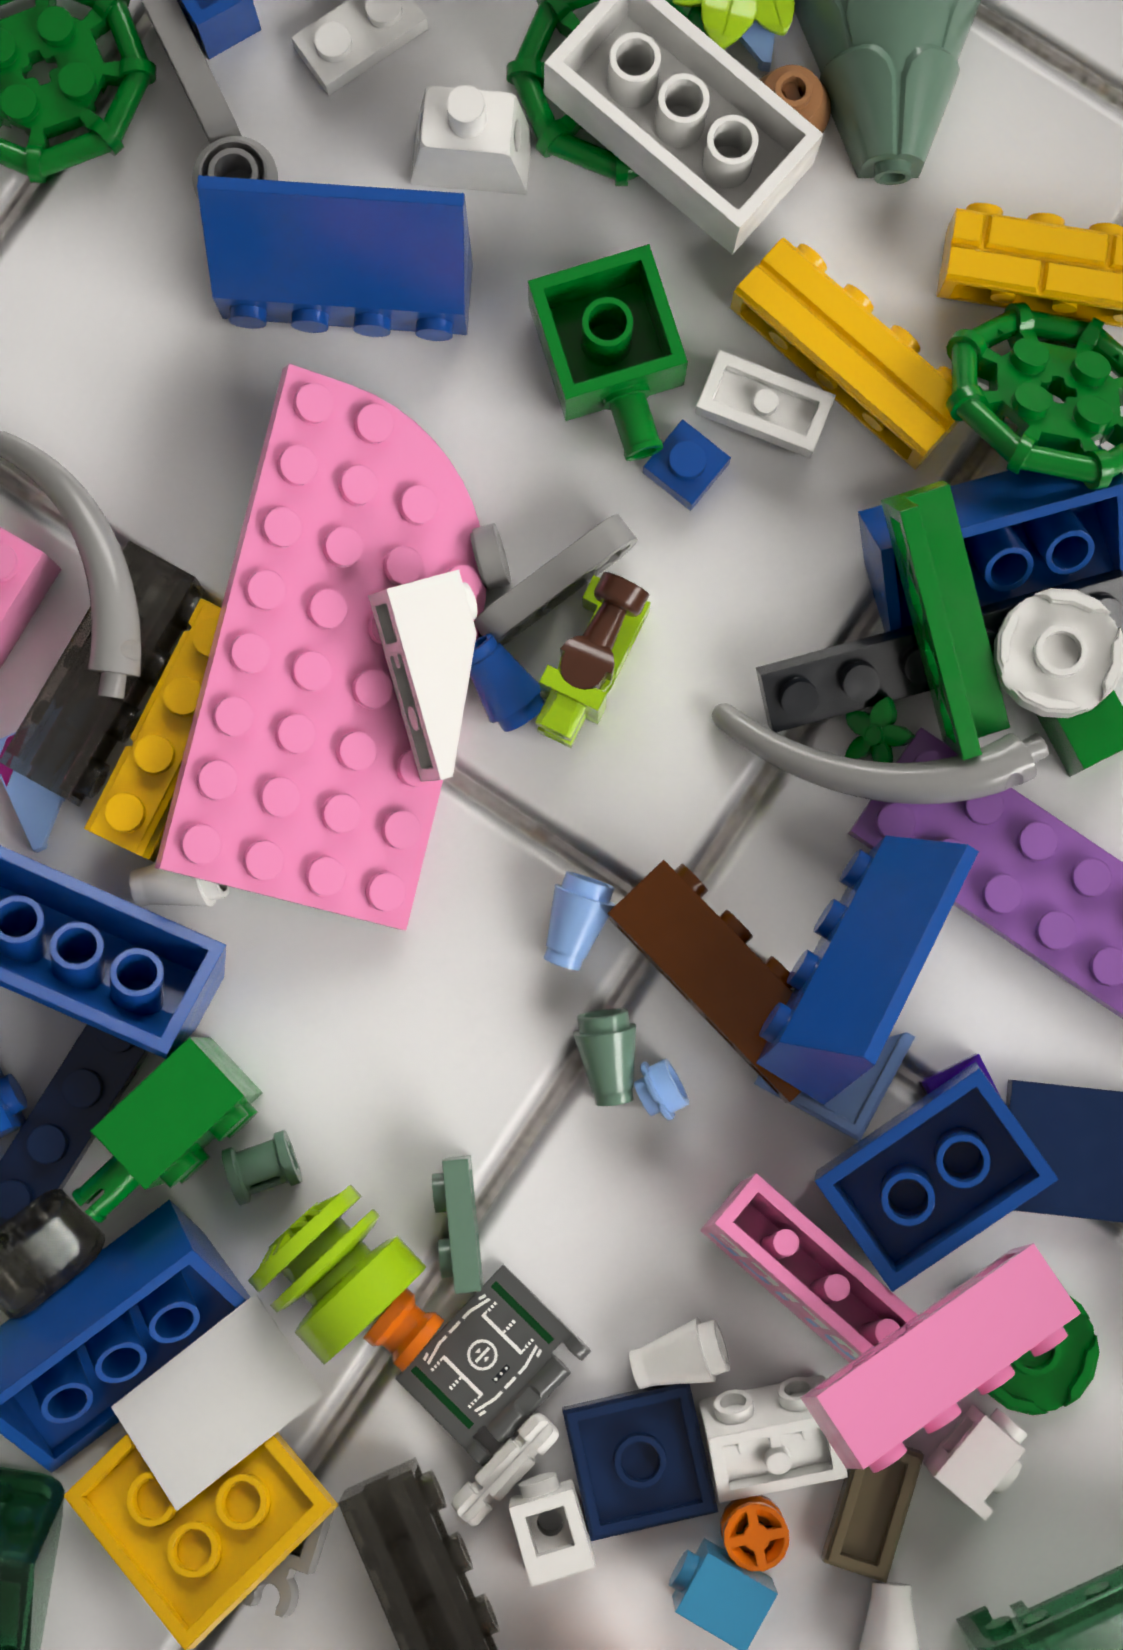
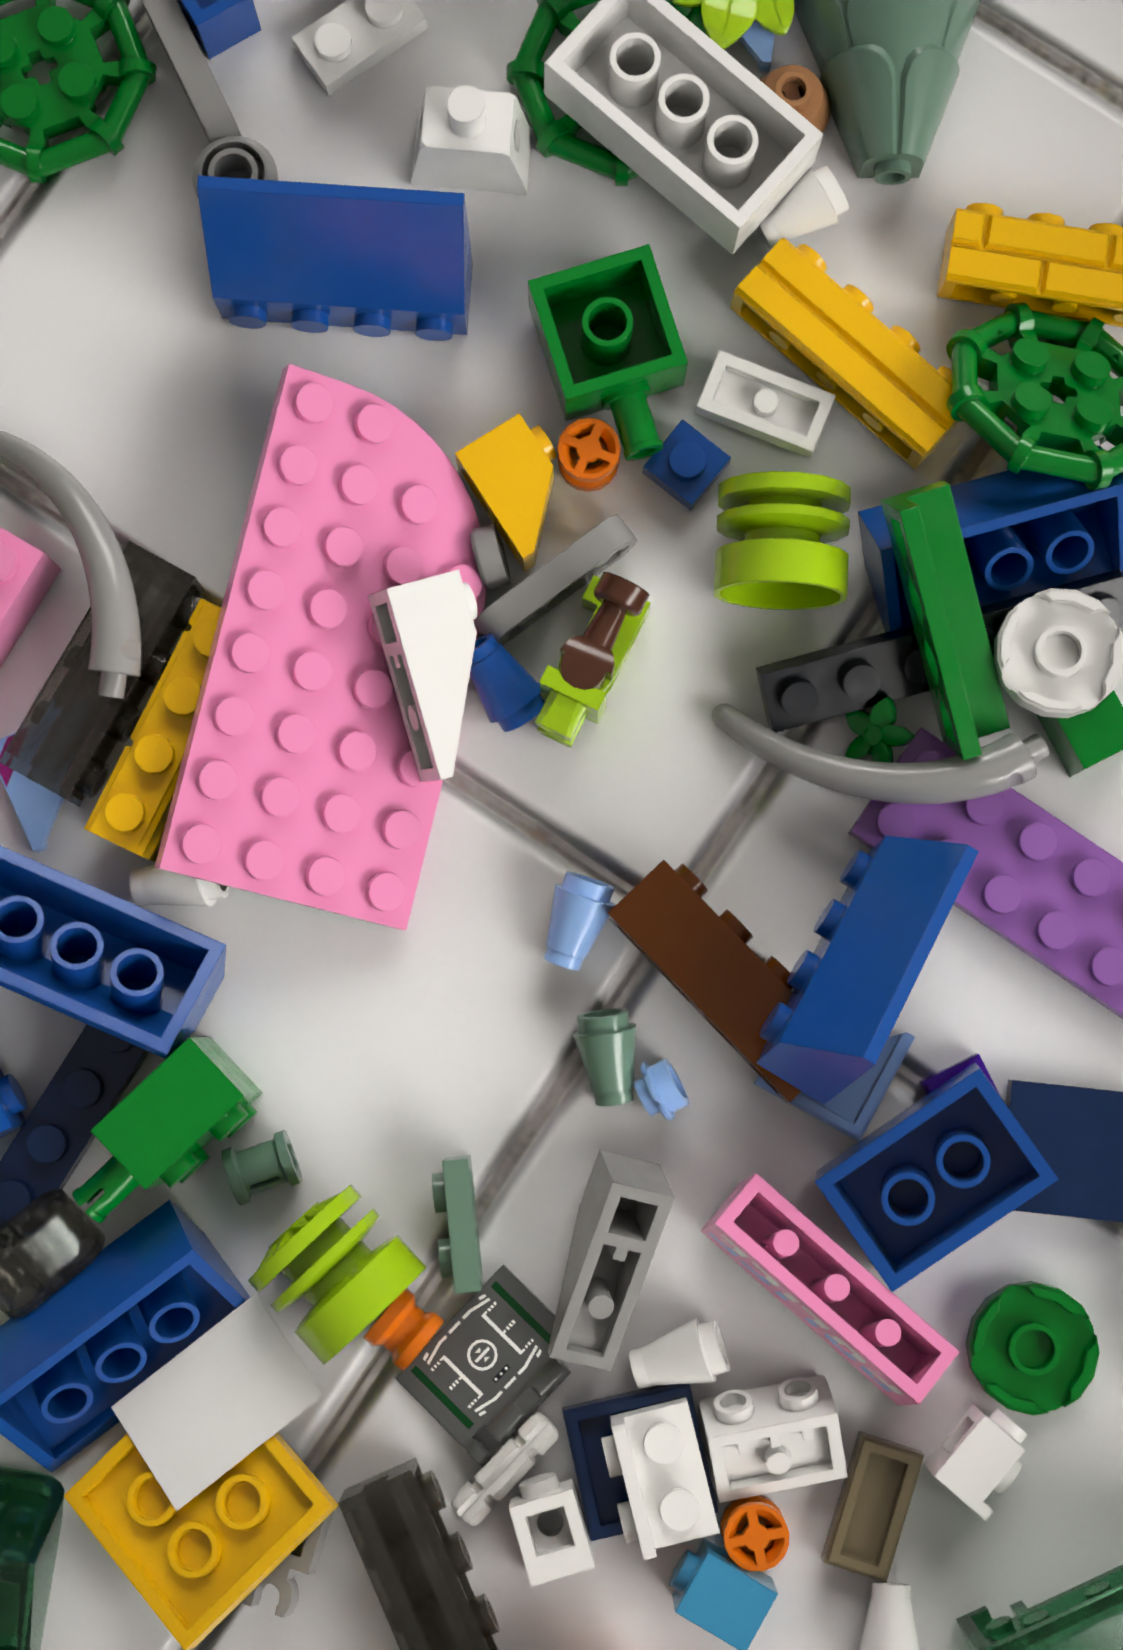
(512, 482): none -> yellow slope
(593, 442): none -> orange wheel
(609, 1258): none -> light grey slope
(662, 1476): none -> white bracket
(781, 541): none -> lime wheel
(806, 208): none -> white cone
(941, 1358): bright pink brick -> none

